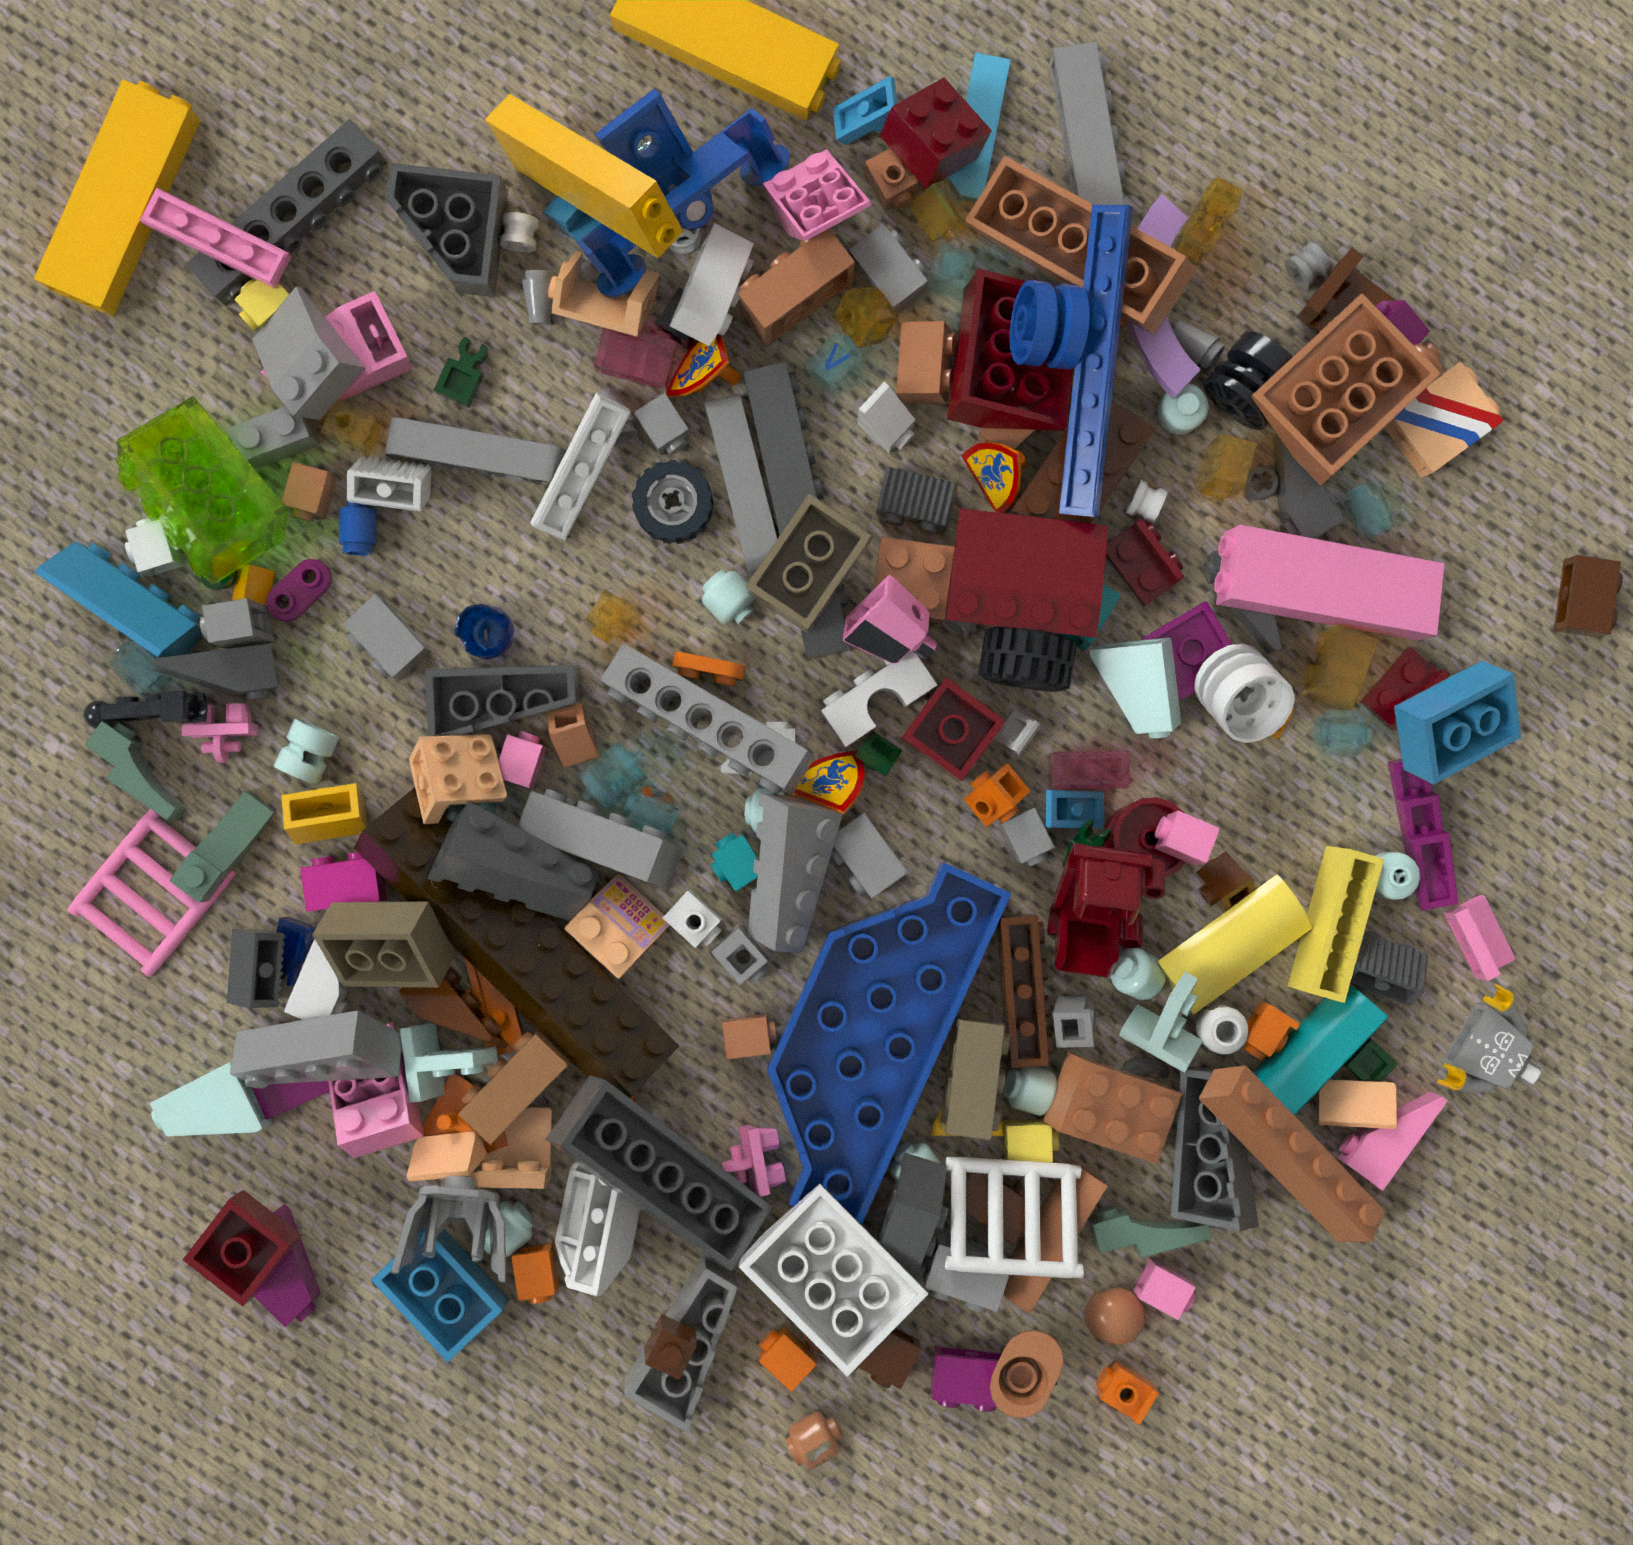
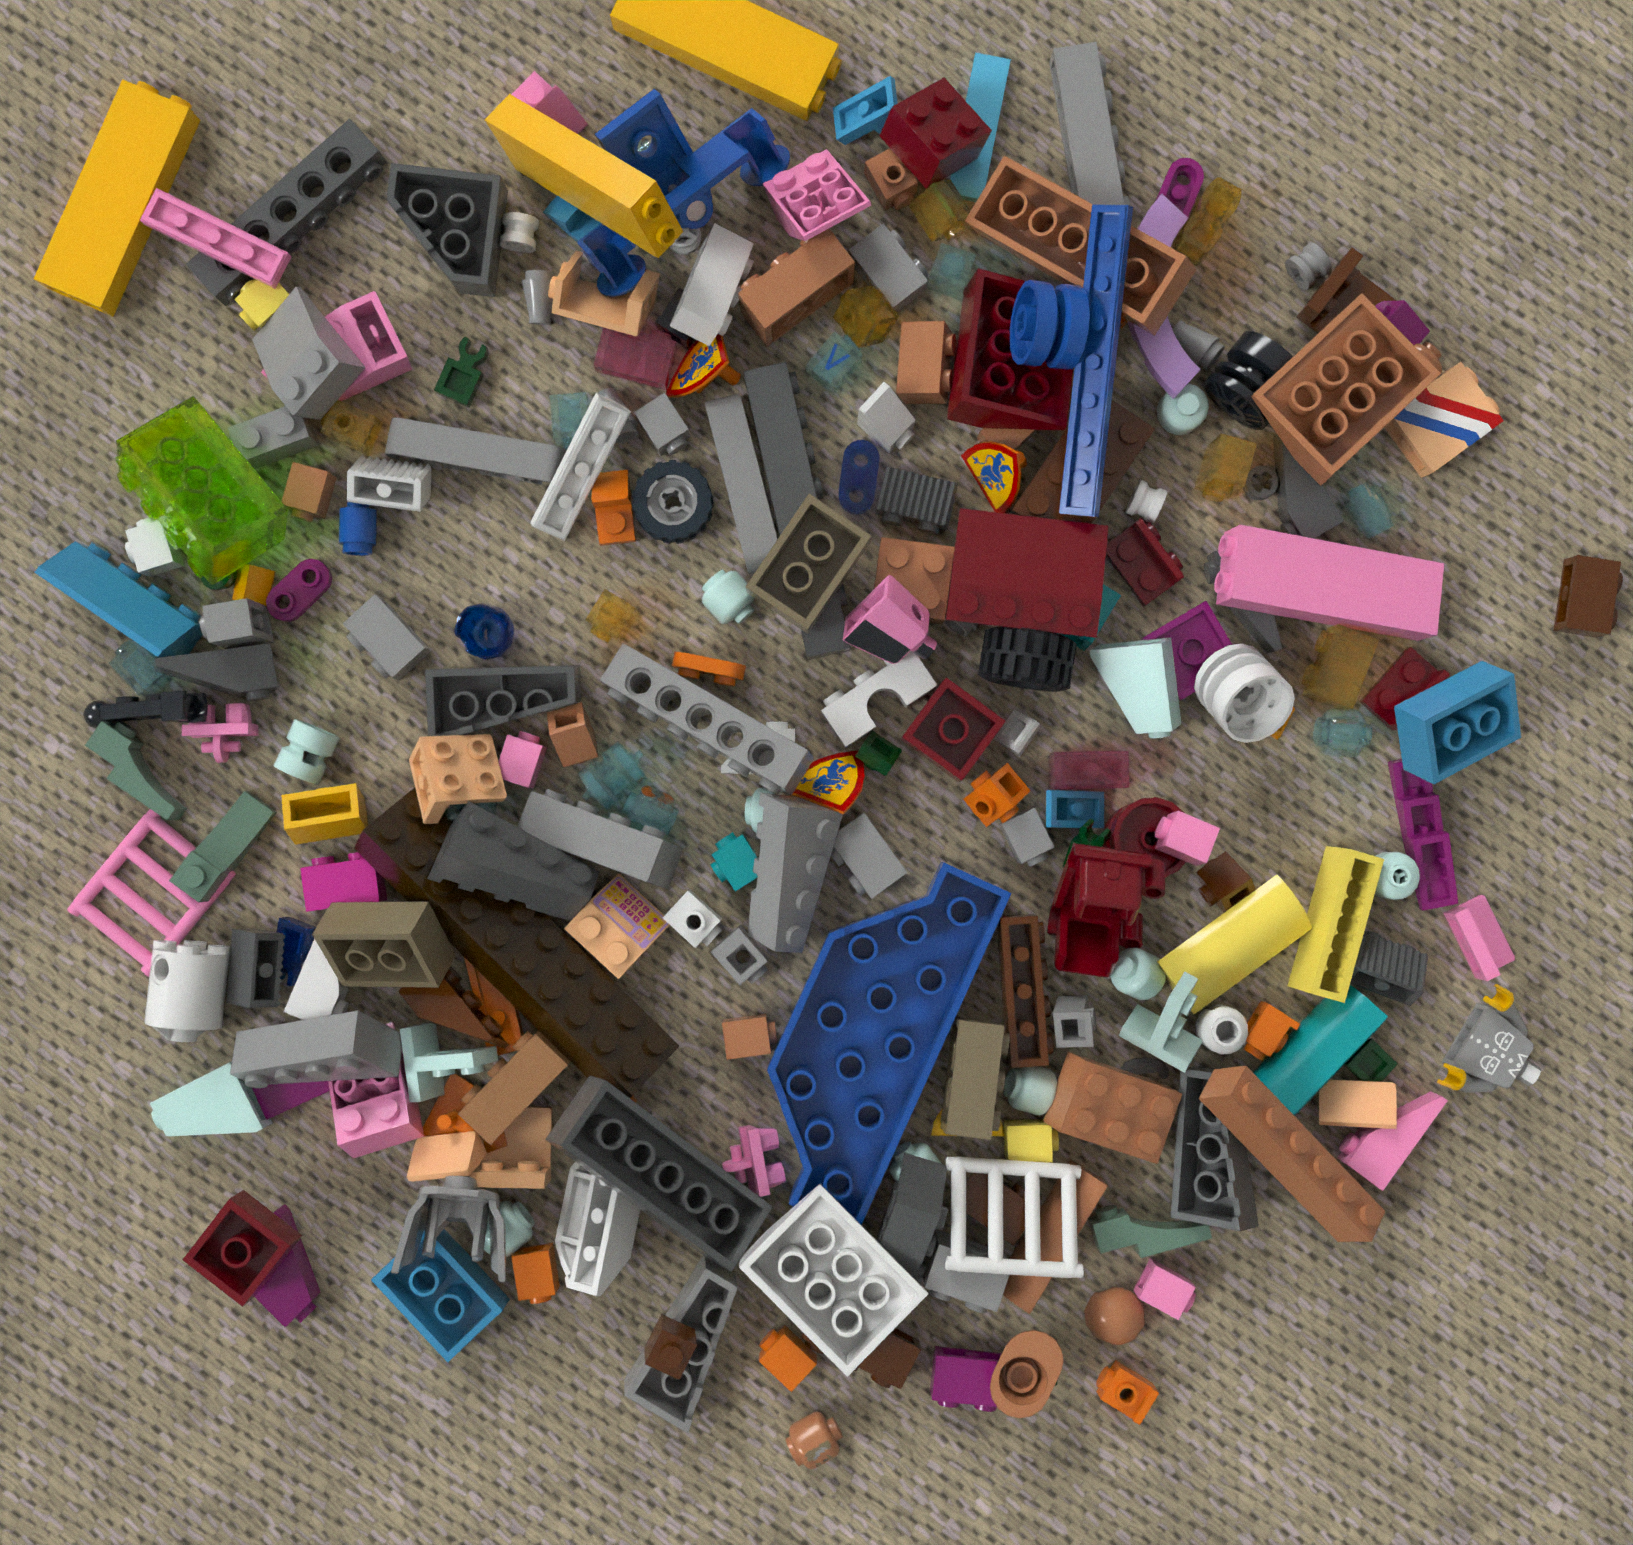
(186, 988): none -> white cylinder
(550, 101): none -> bright pink slope
(566, 415): none -> clear light blue brick
(613, 508): none -> orange slope
(857, 477): none -> clear blue plate
(1182, 195): none -> magenta plate

